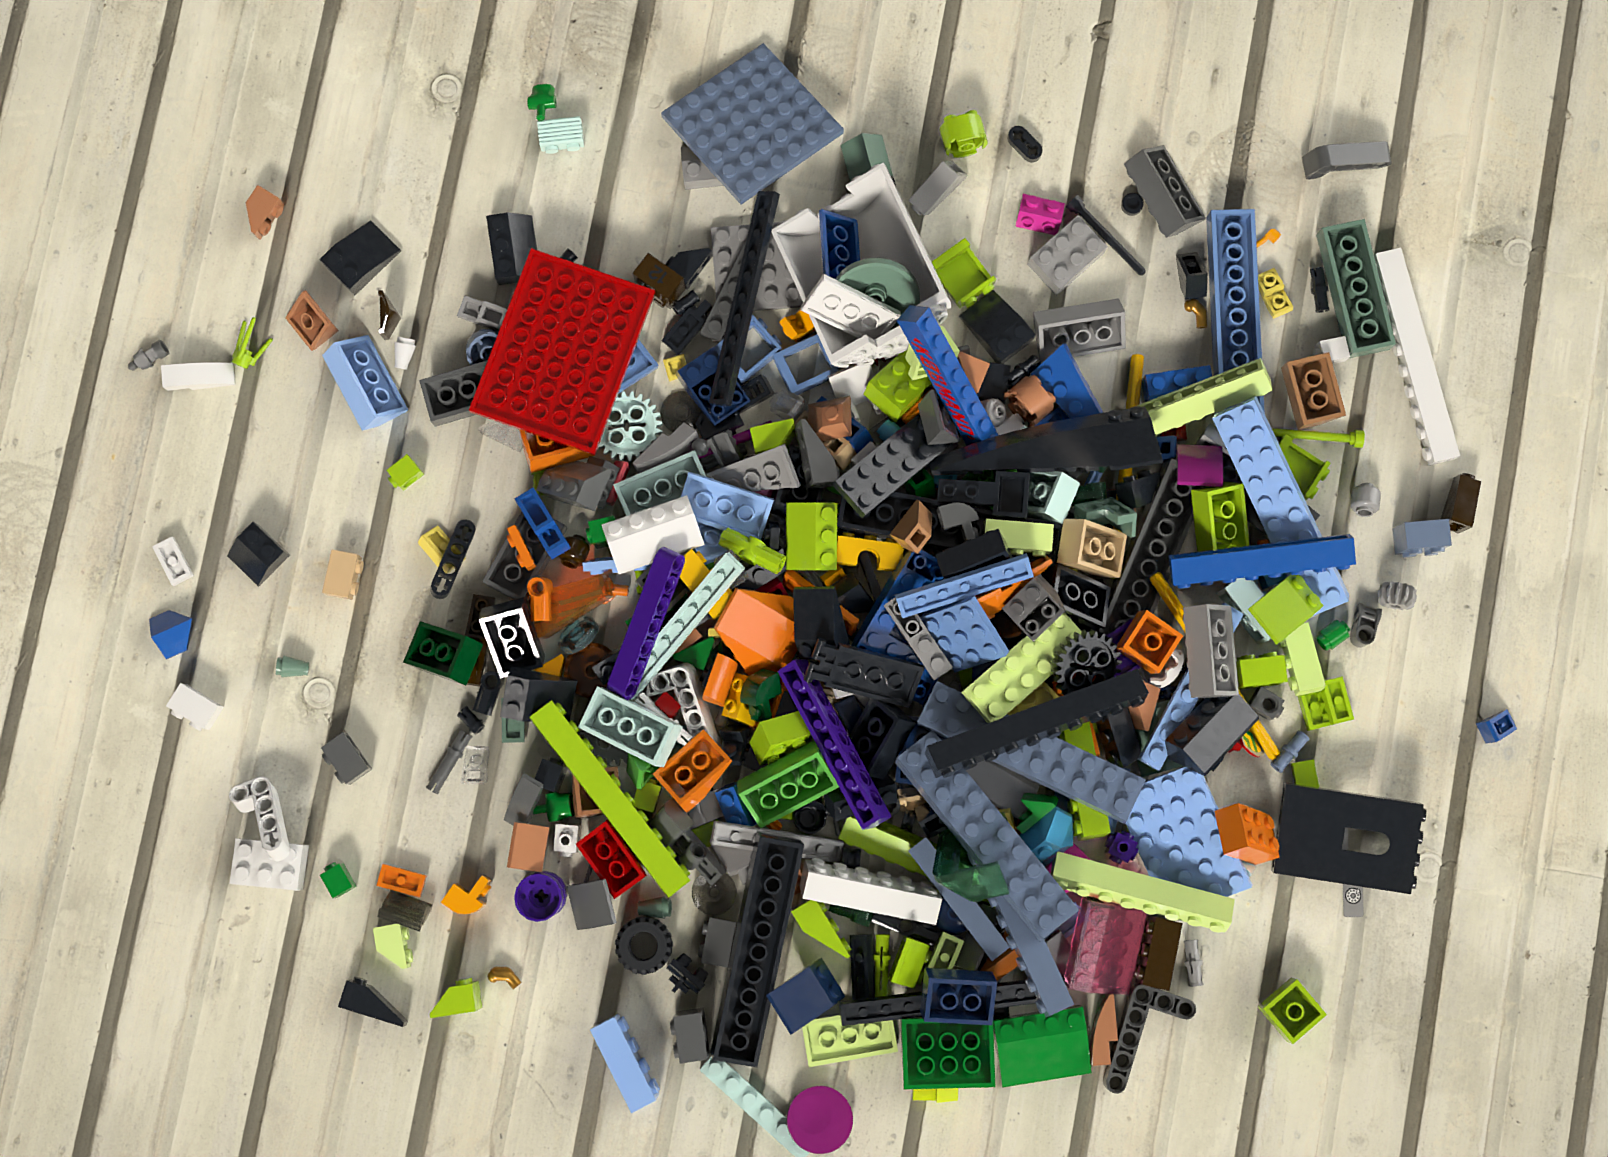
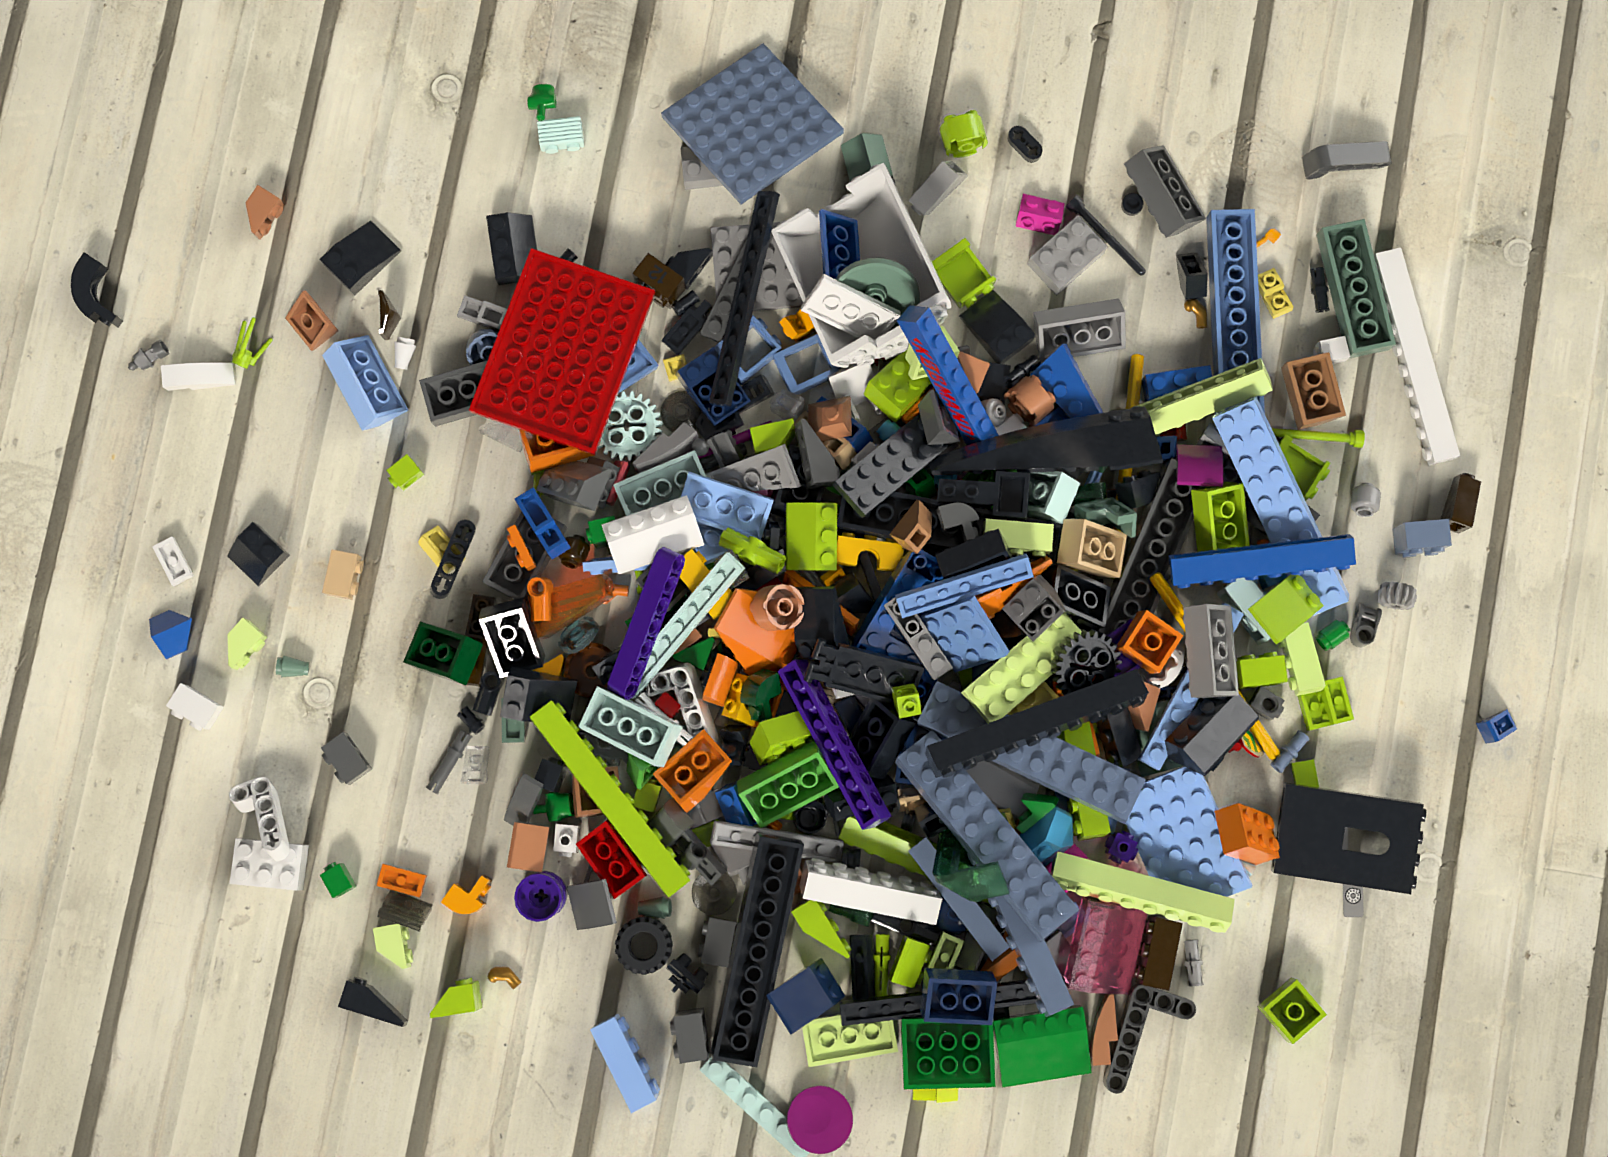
(84, 284): none -> black arch
(243, 642): none -> yellowish green slope
(777, 607): none -> nougat brick
(906, 700): none -> lime brick

